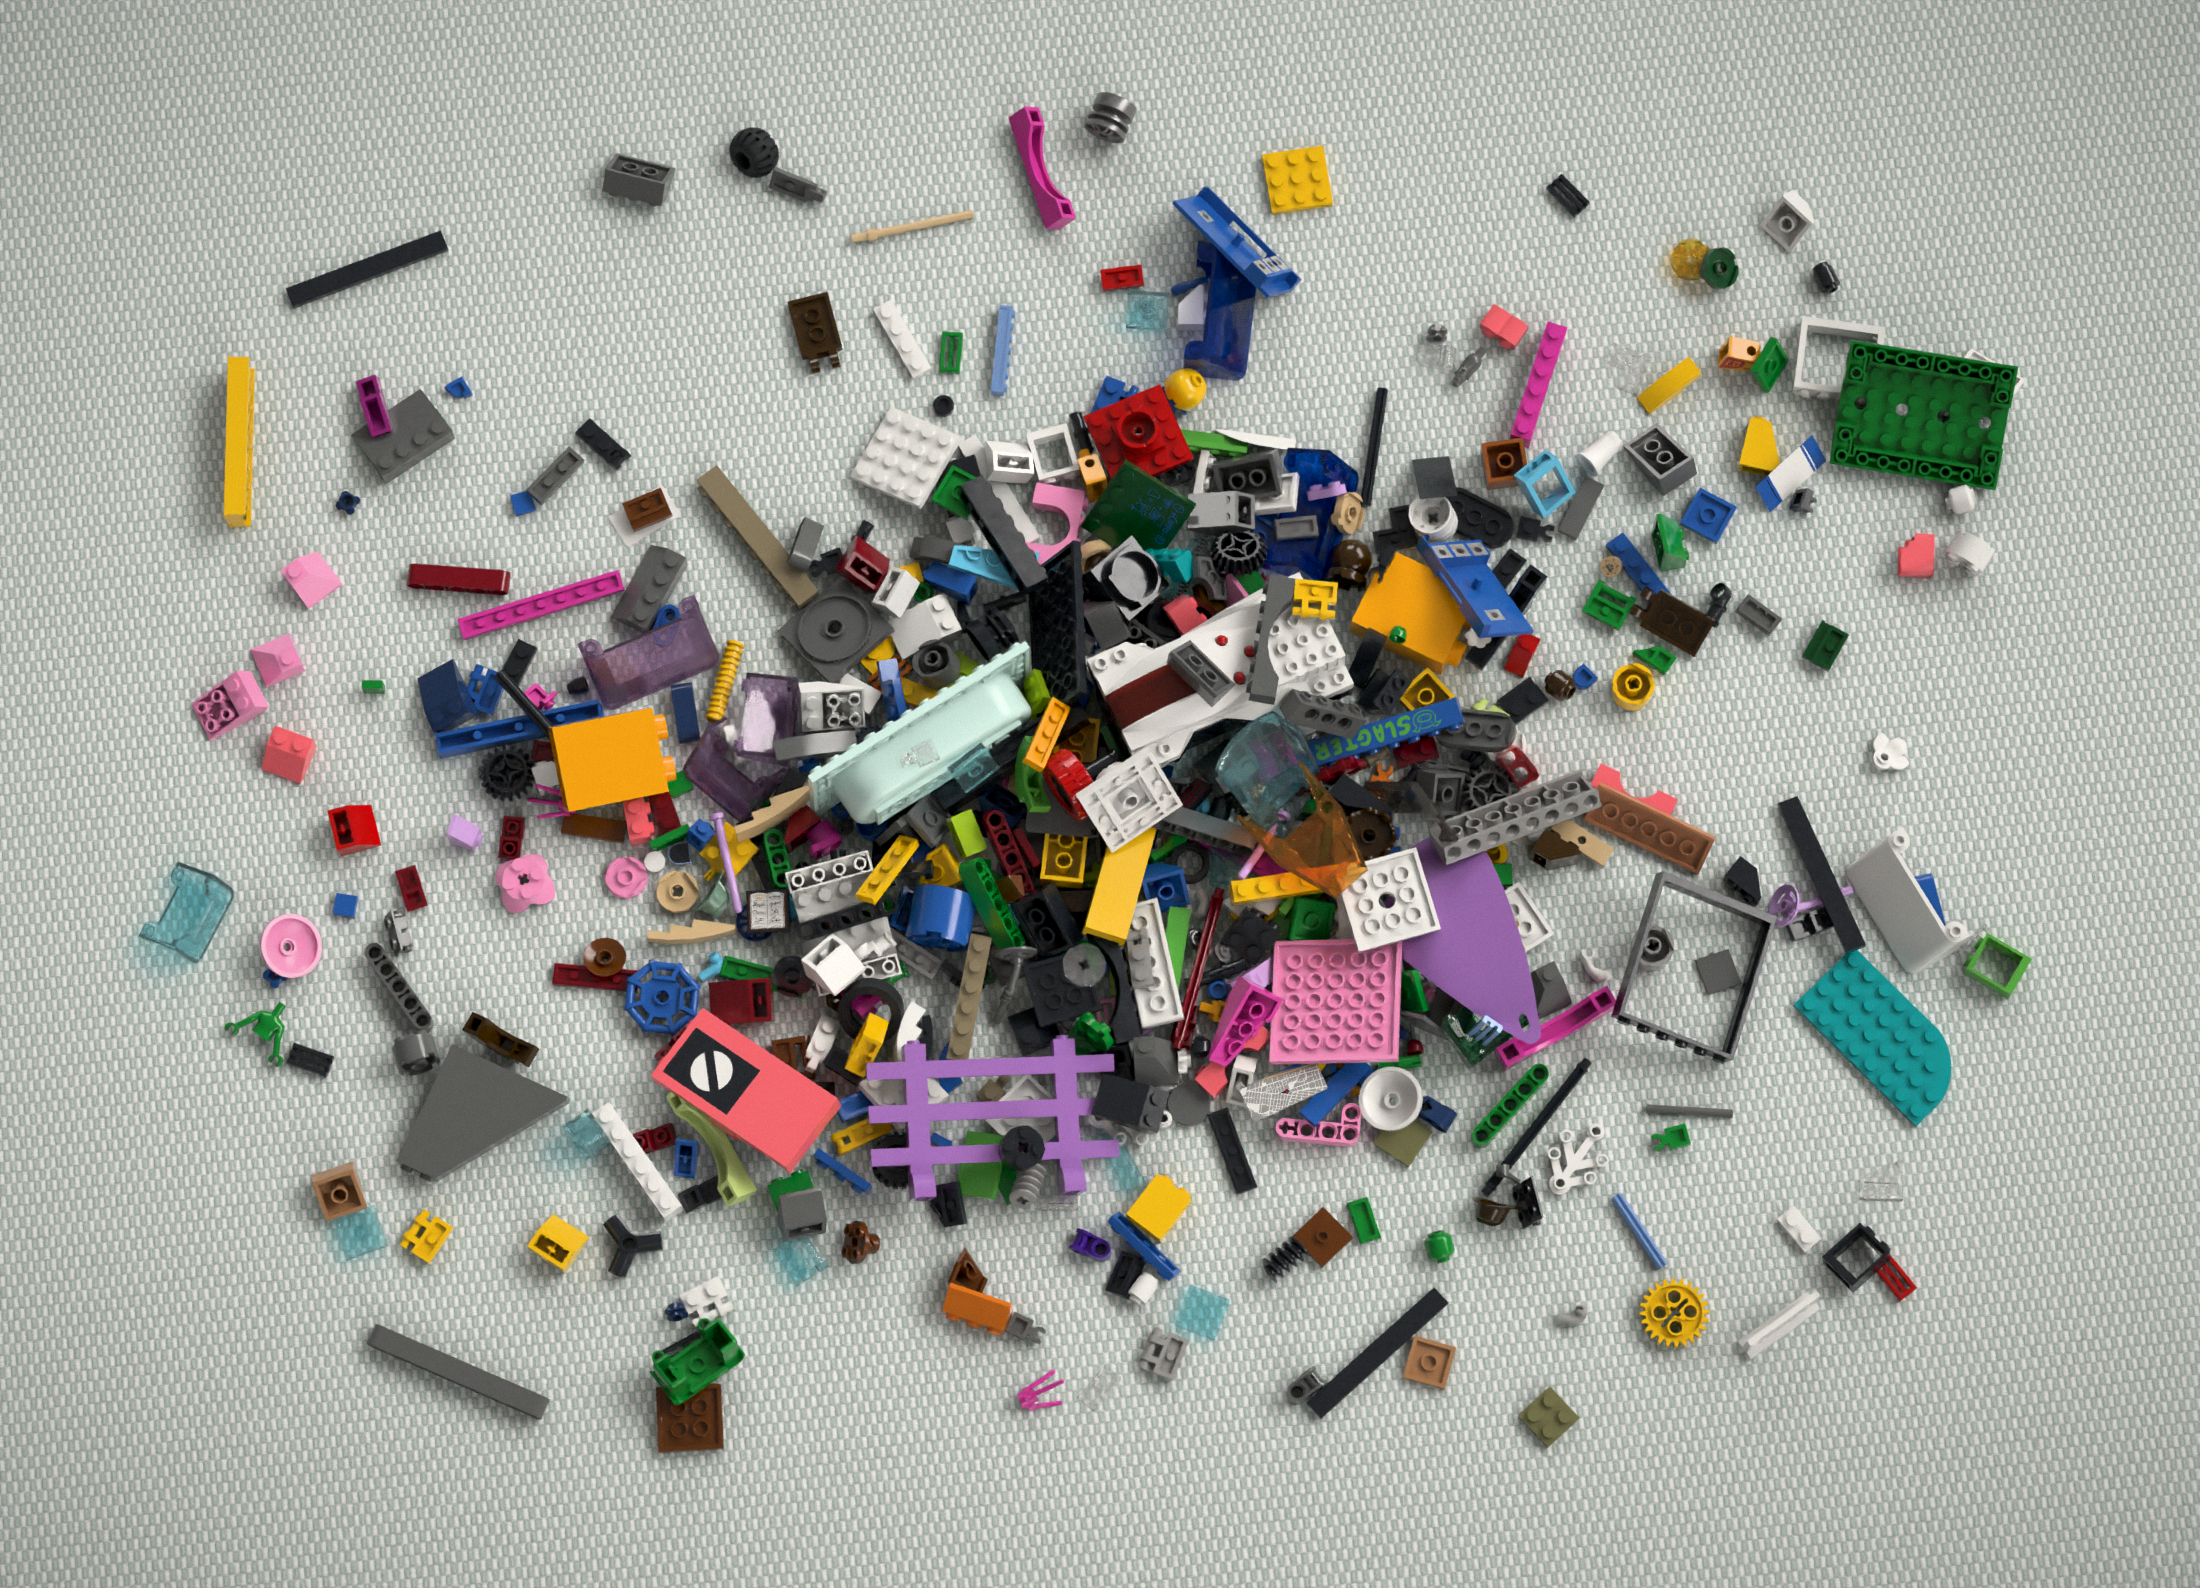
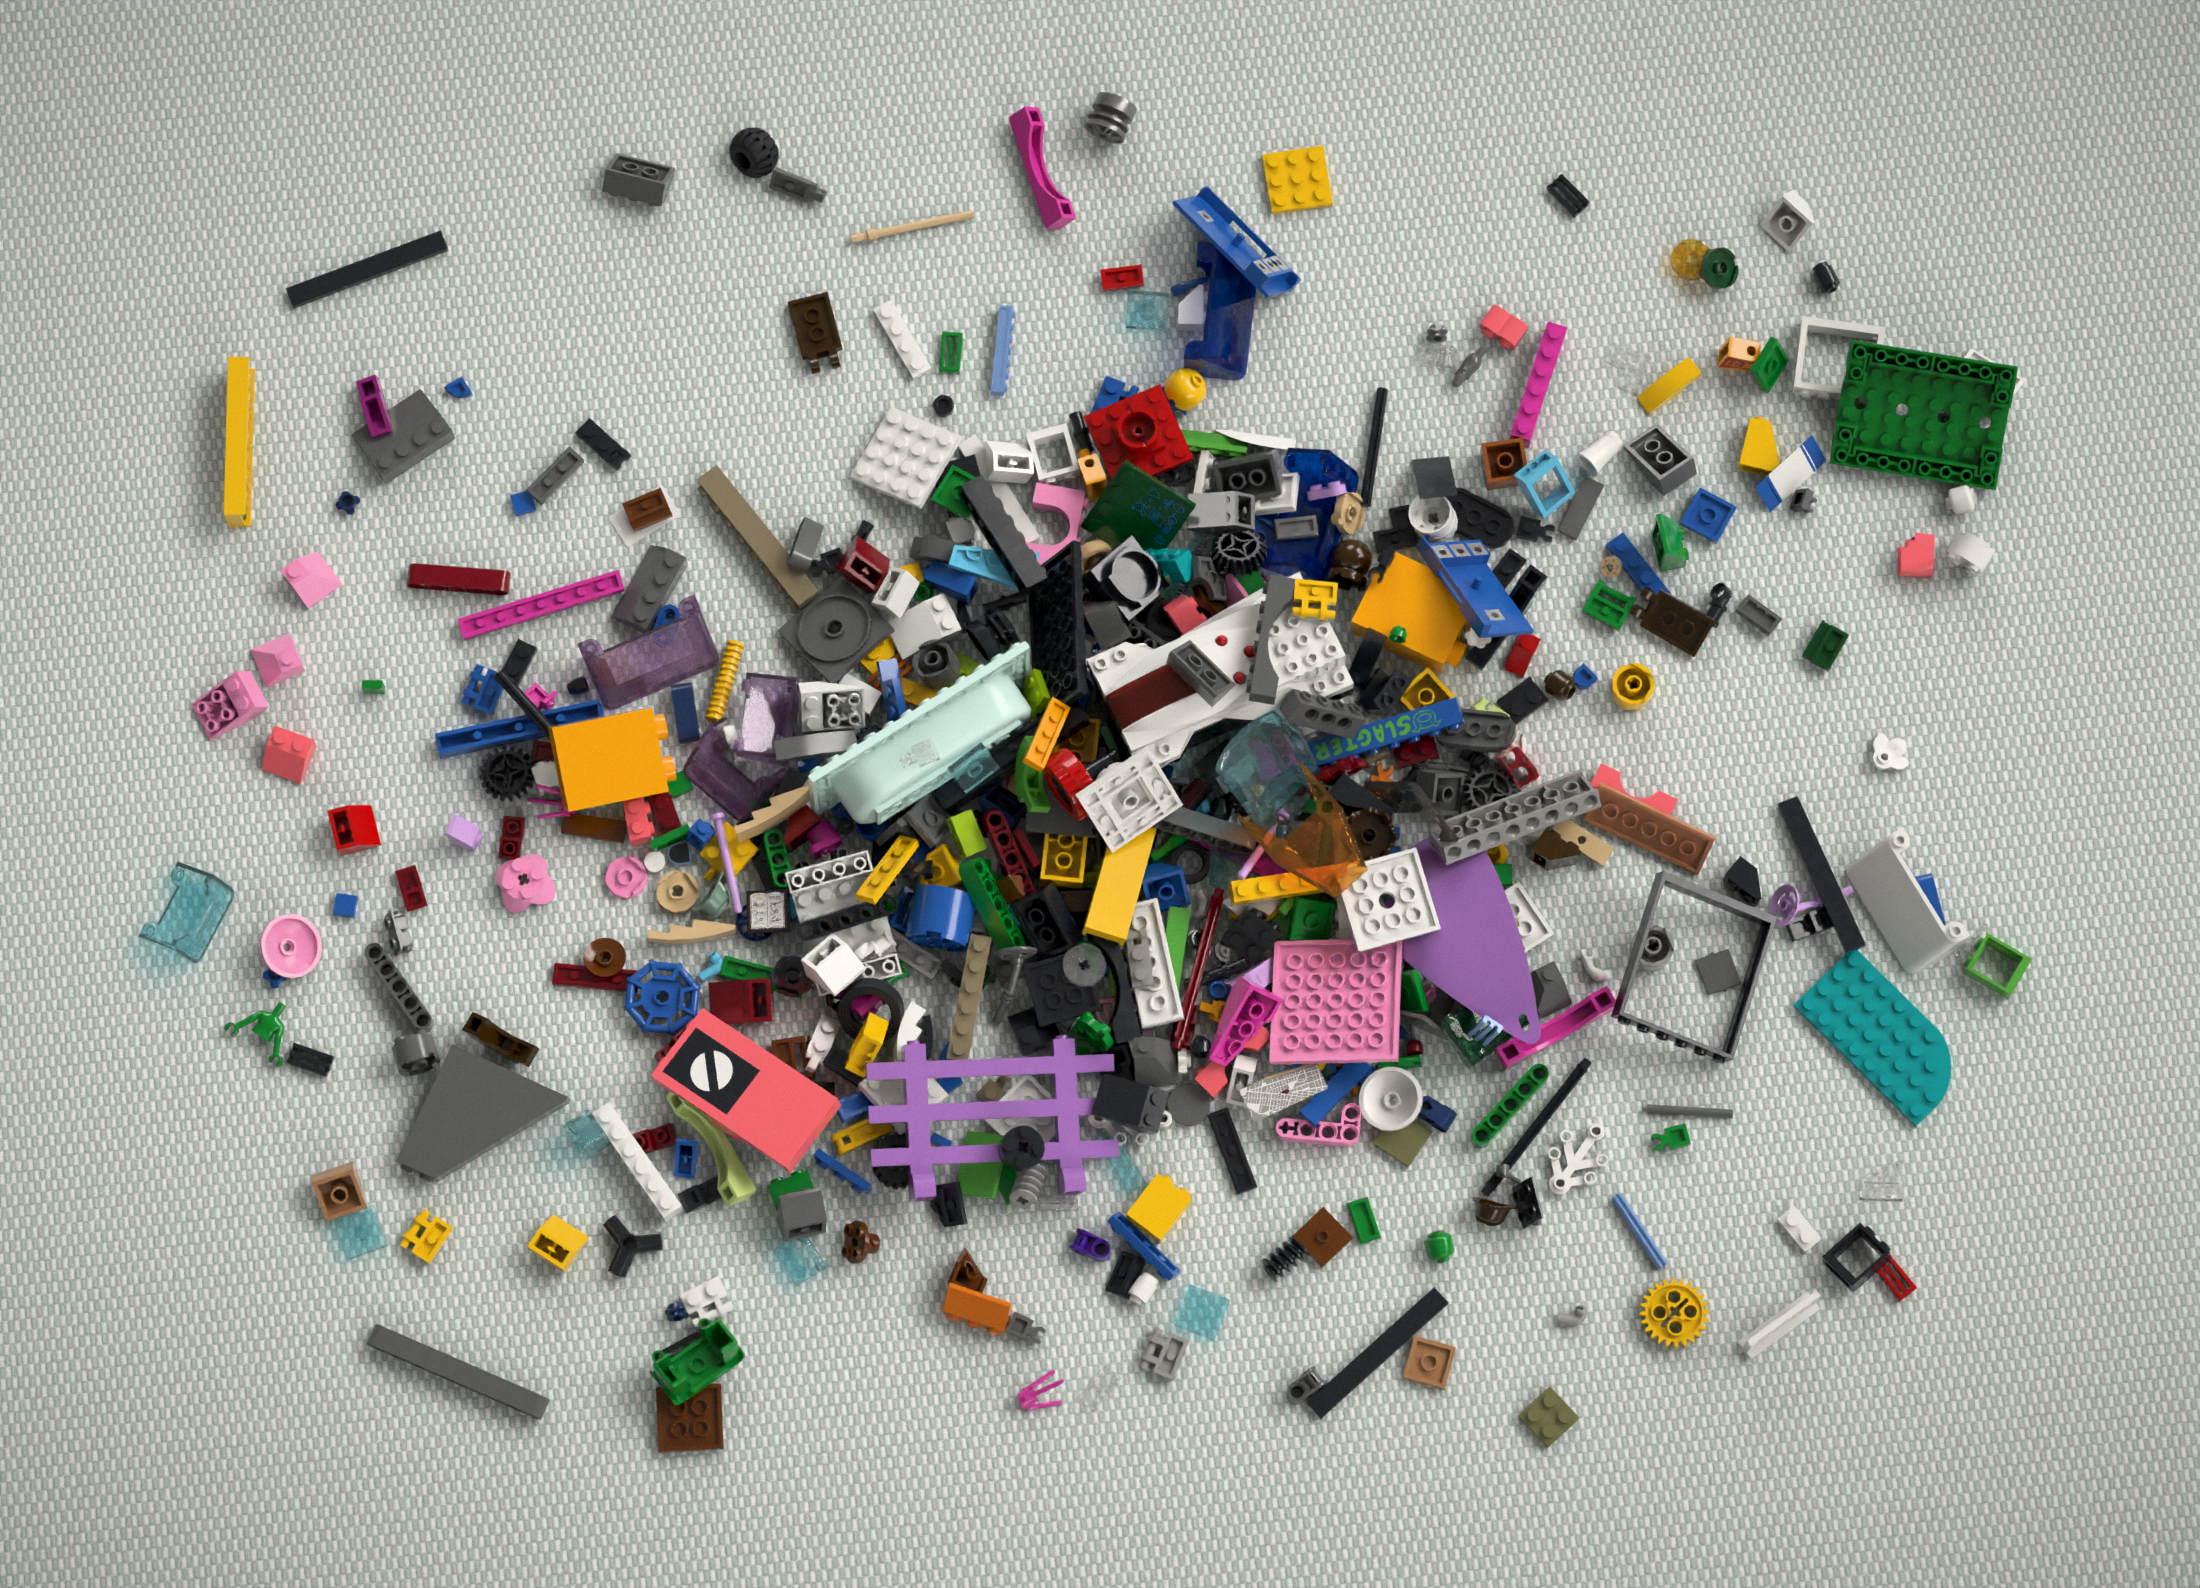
(446, 698): dark blue slope -> none
(1656, 658): green tile -> none

